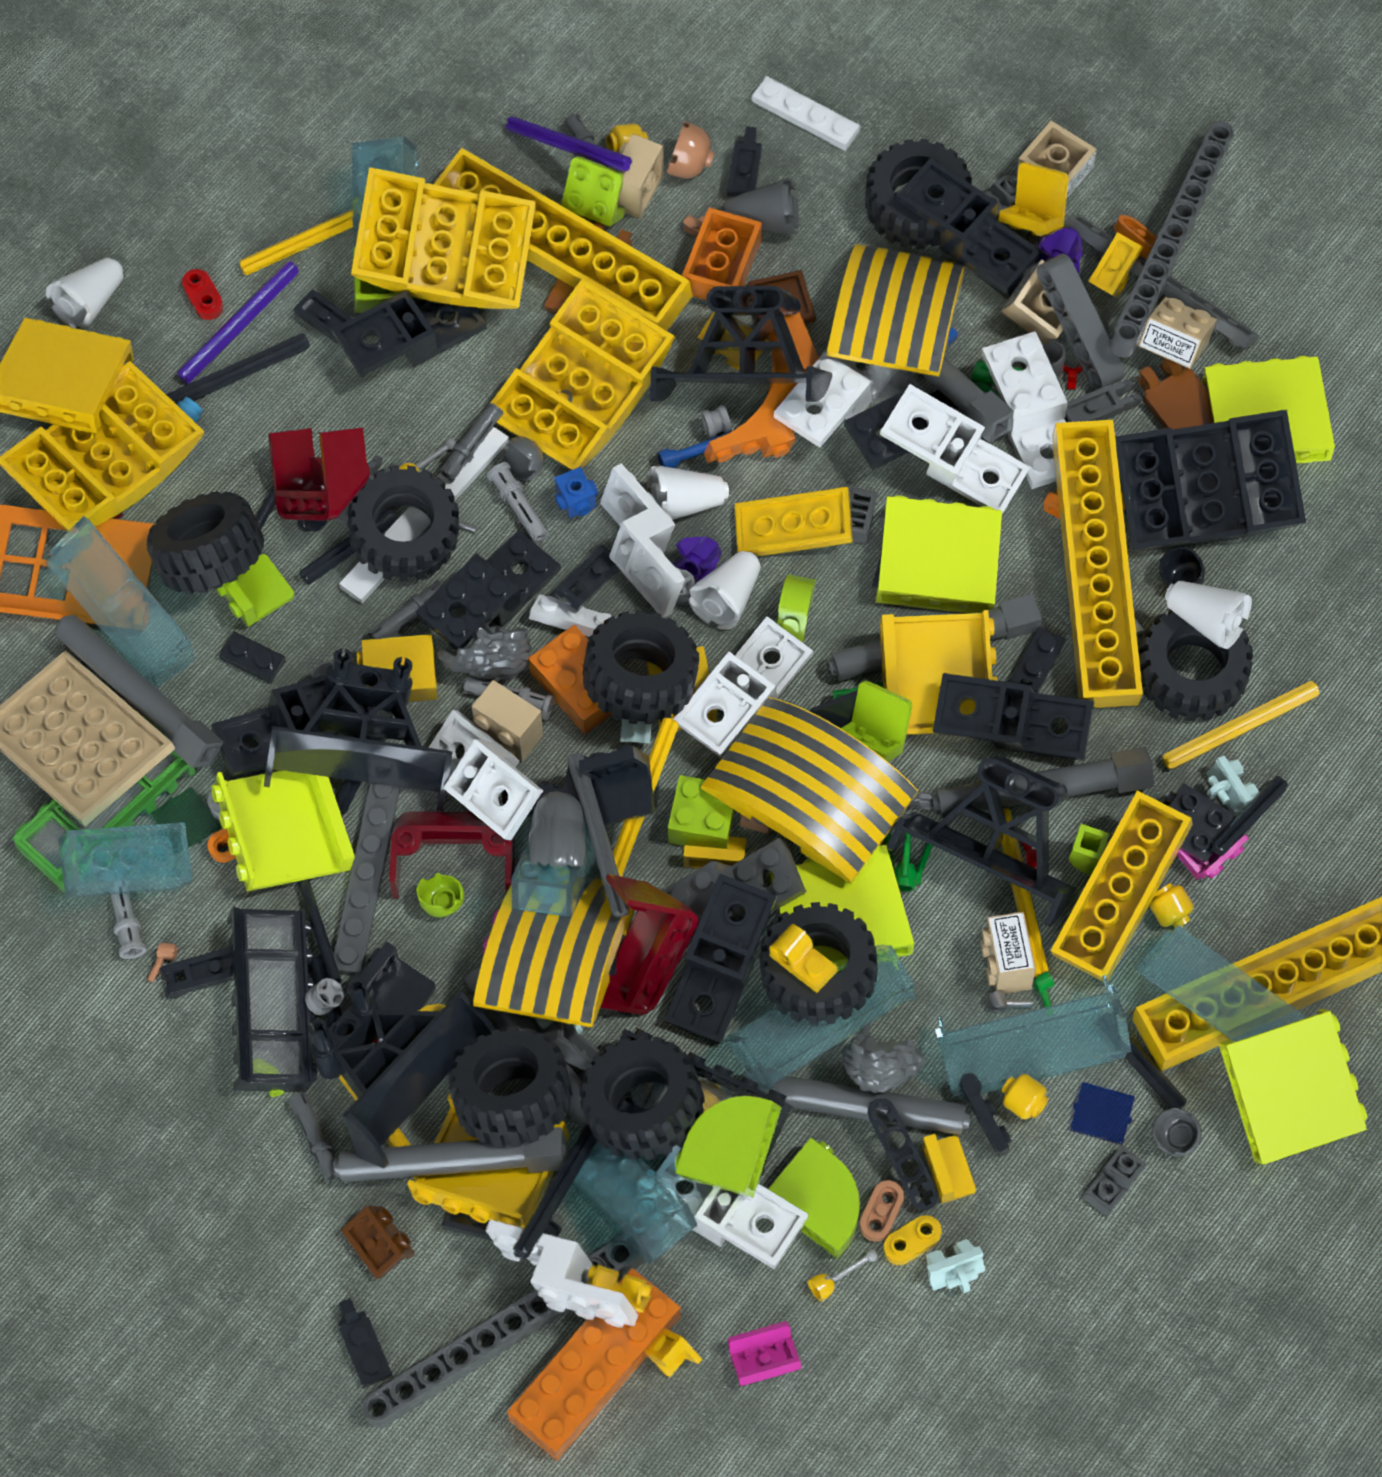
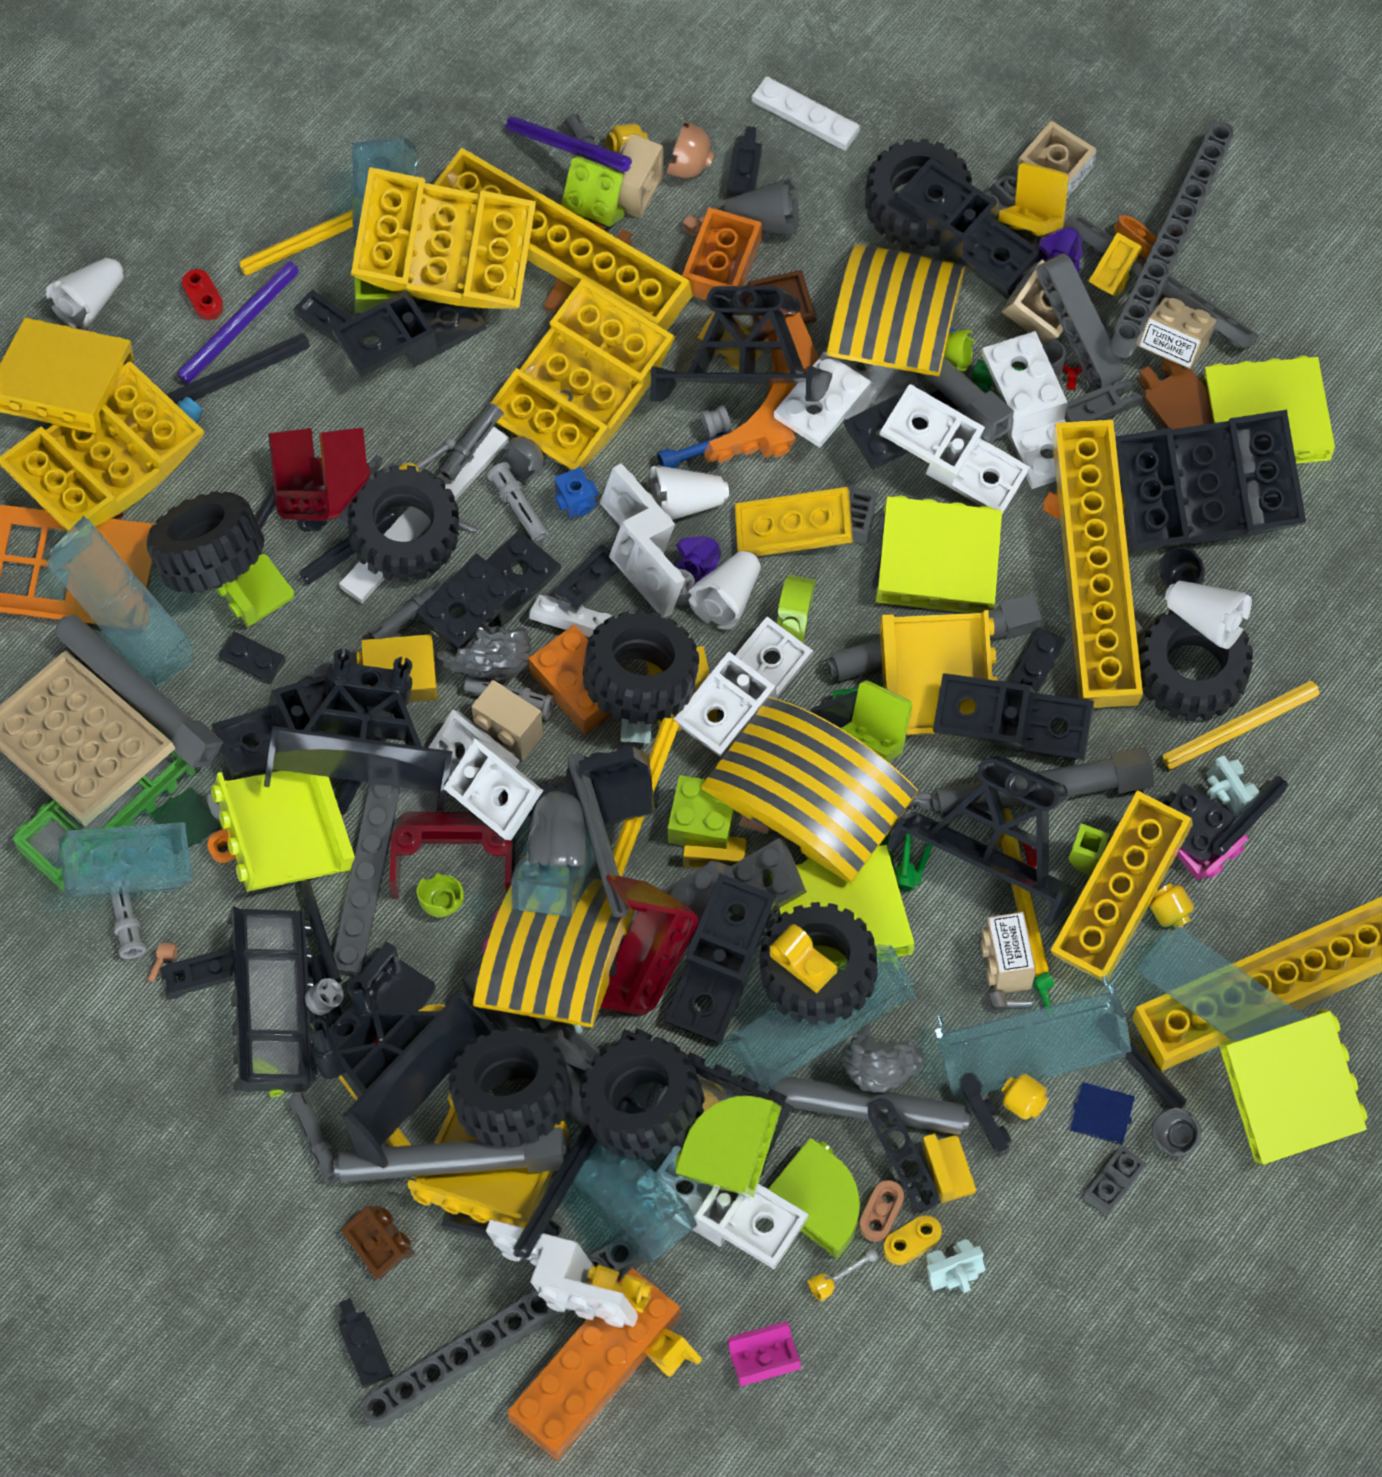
(960, 349): none -> lime hair

